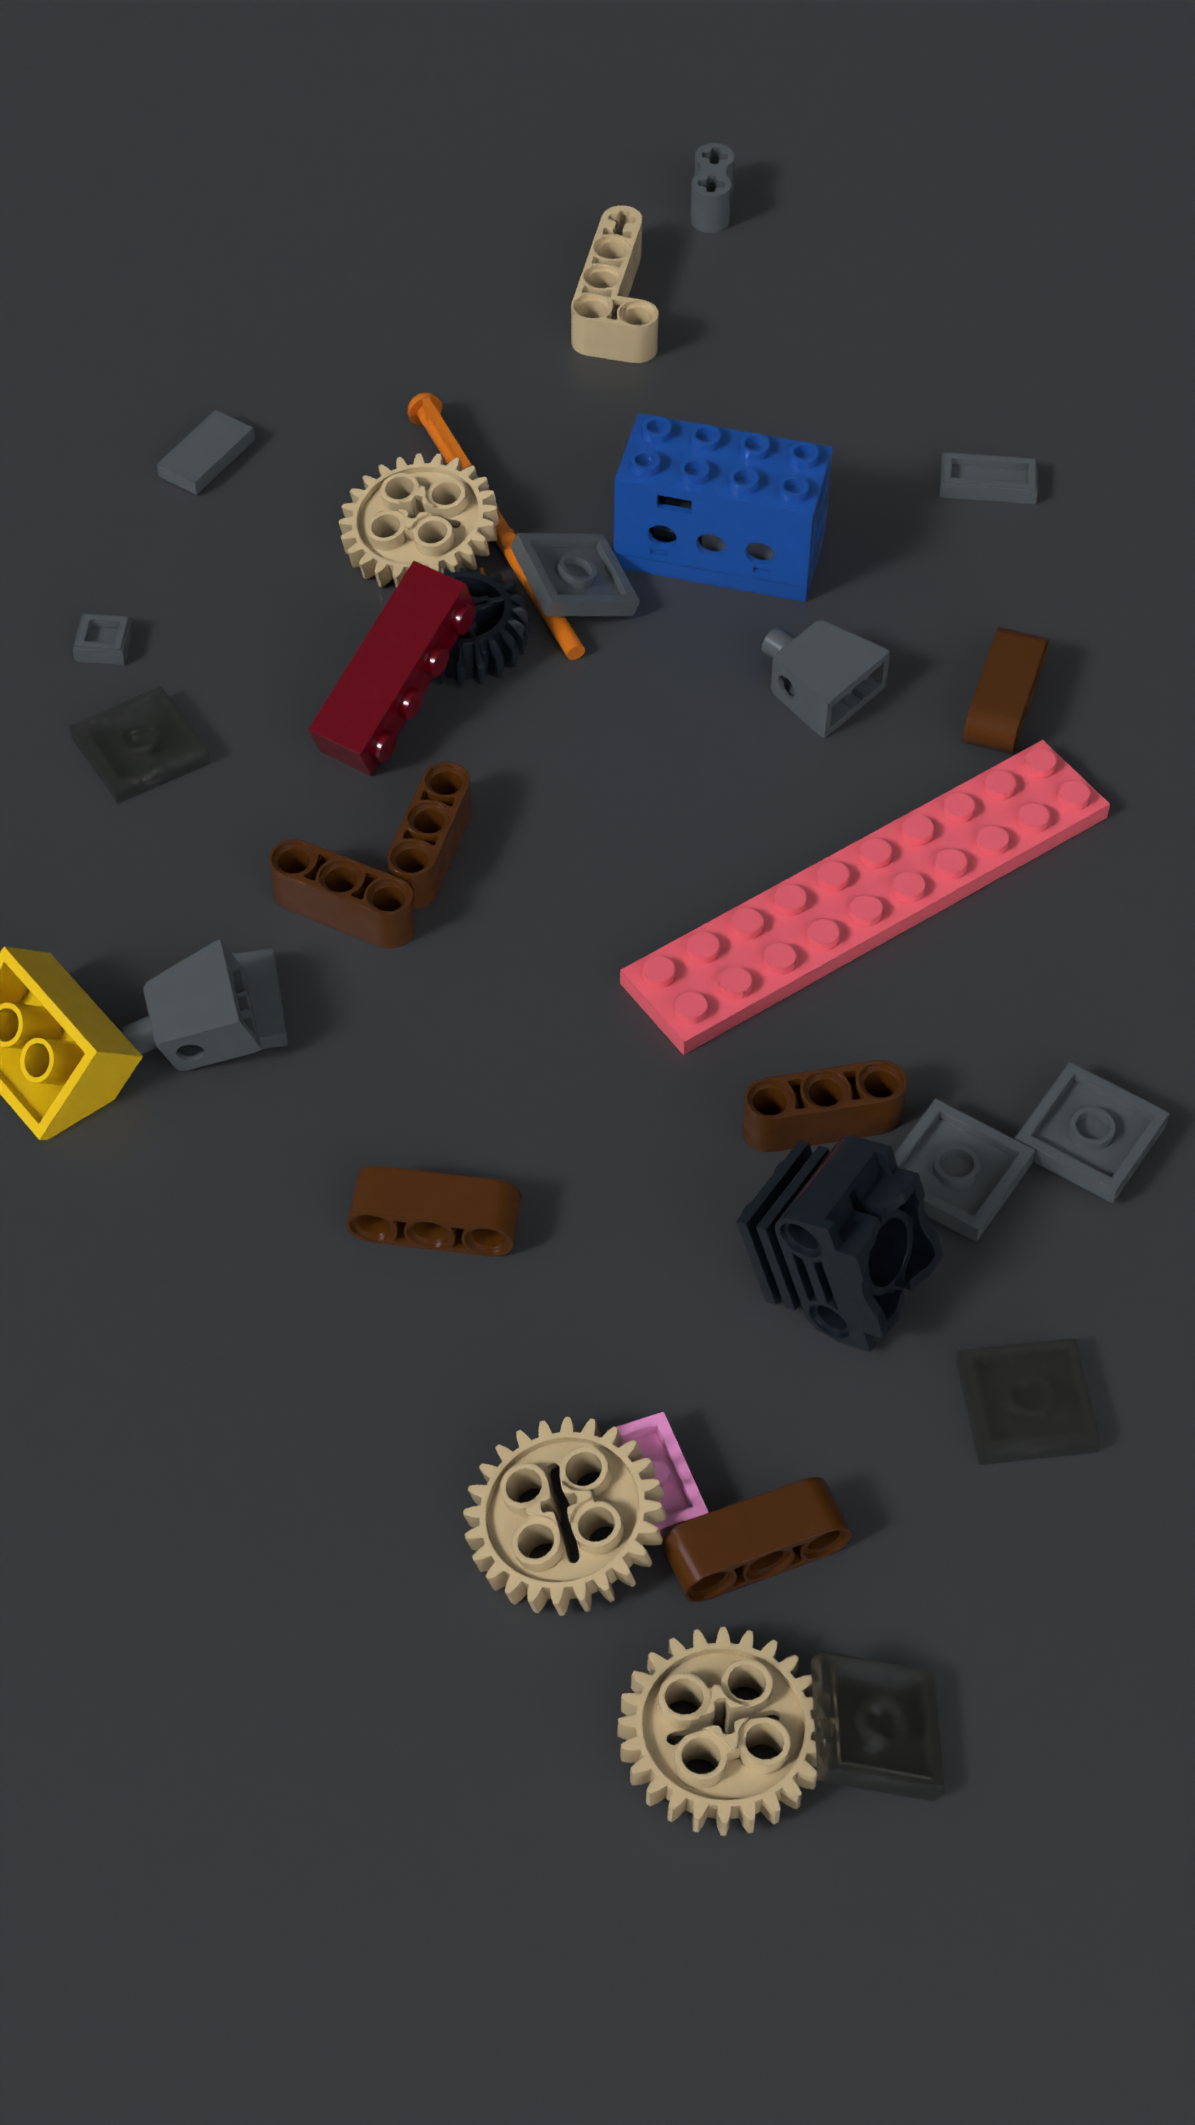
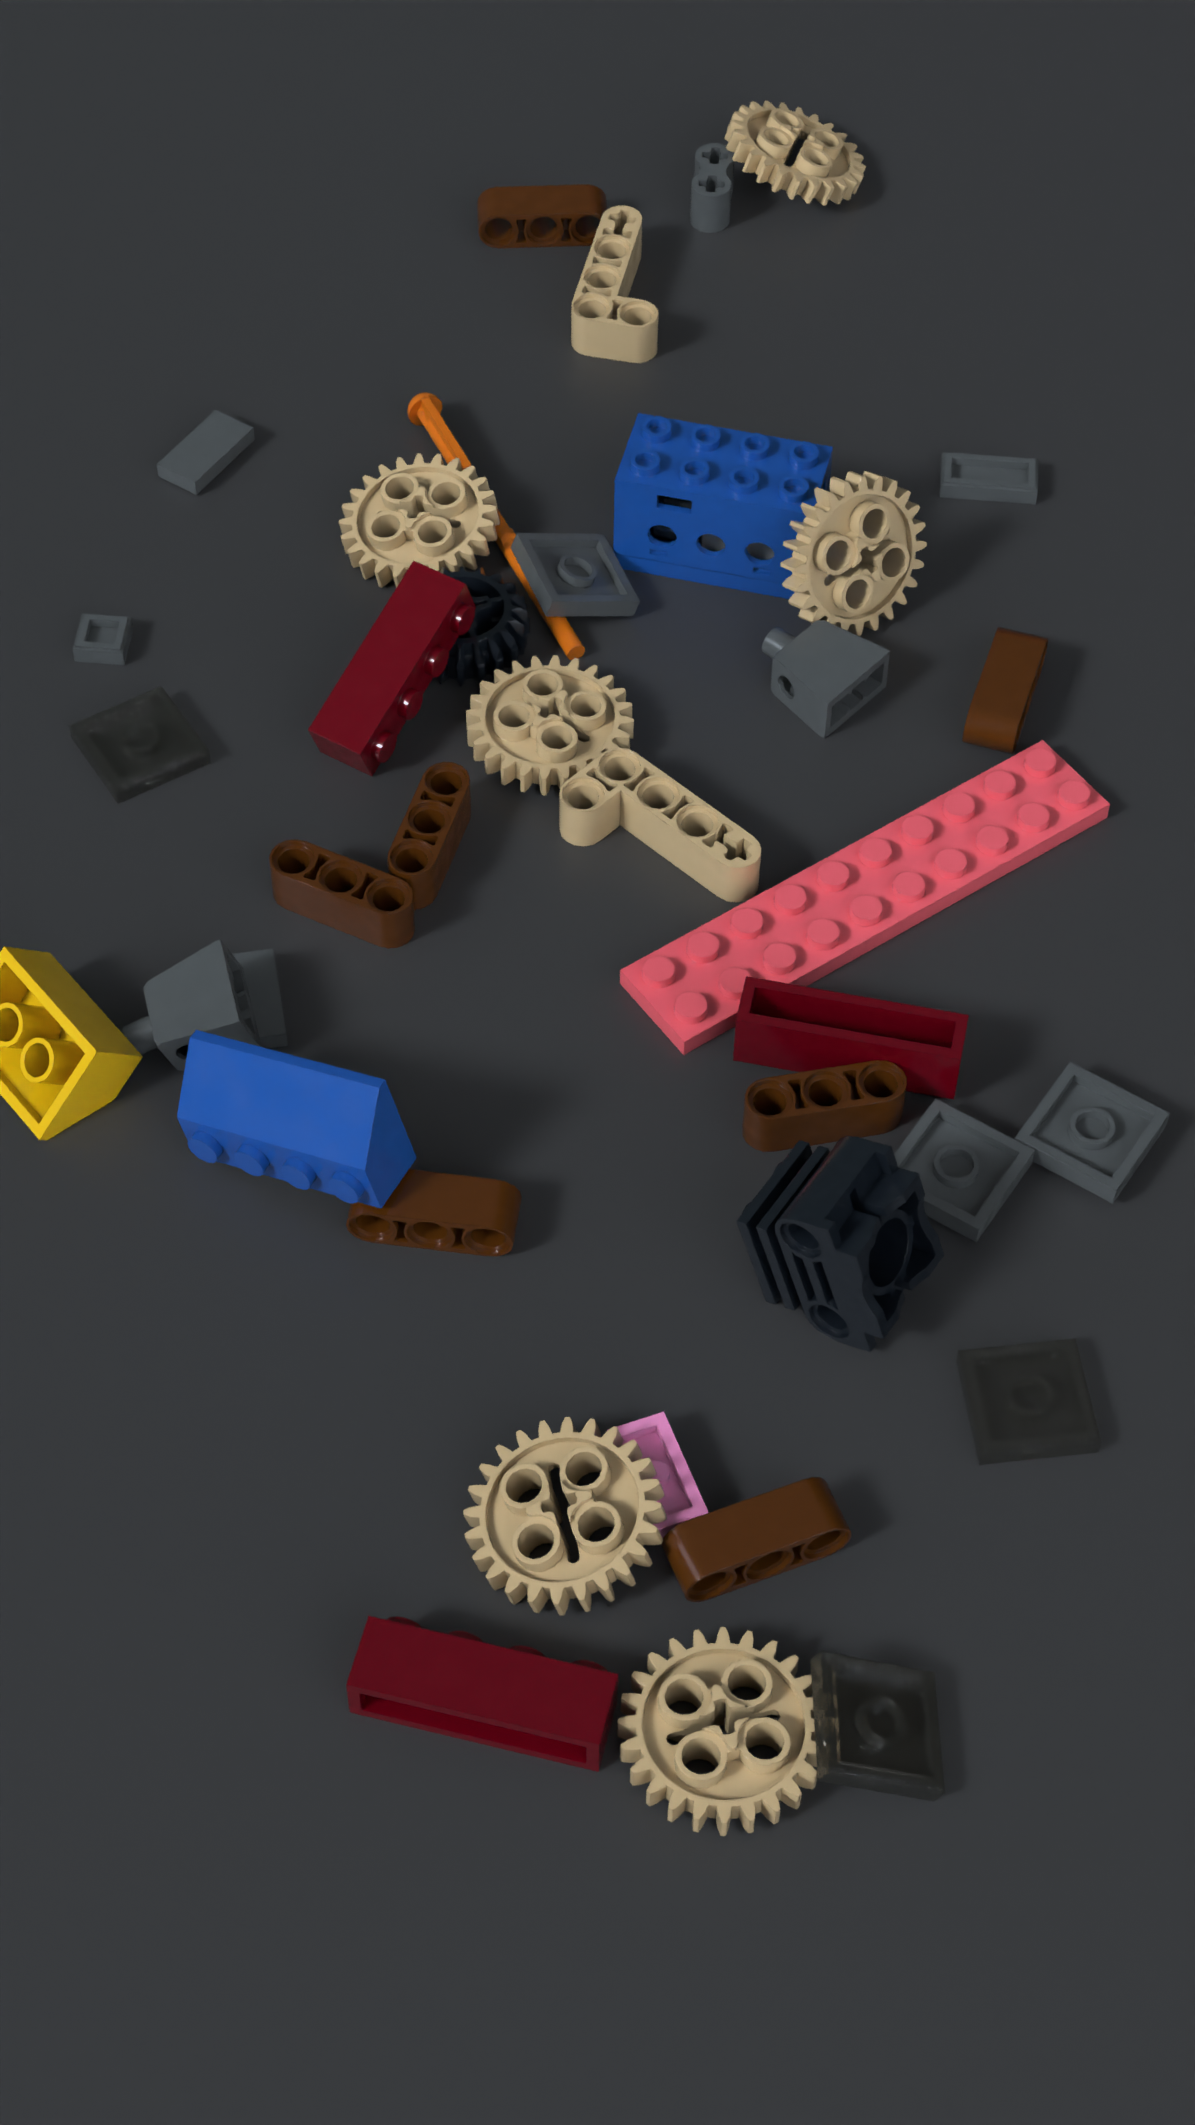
(293, 1120): none -> blue slope
(483, 1692): none -> dark red brick
(540, 215): none -> reddish brown beam
(546, 722): none -> tan gear
(664, 815): none -> tan beam
(764, 142): none -> tan gear
(821, 1029): none -> dark red brick
(854, 552): none -> tan gear

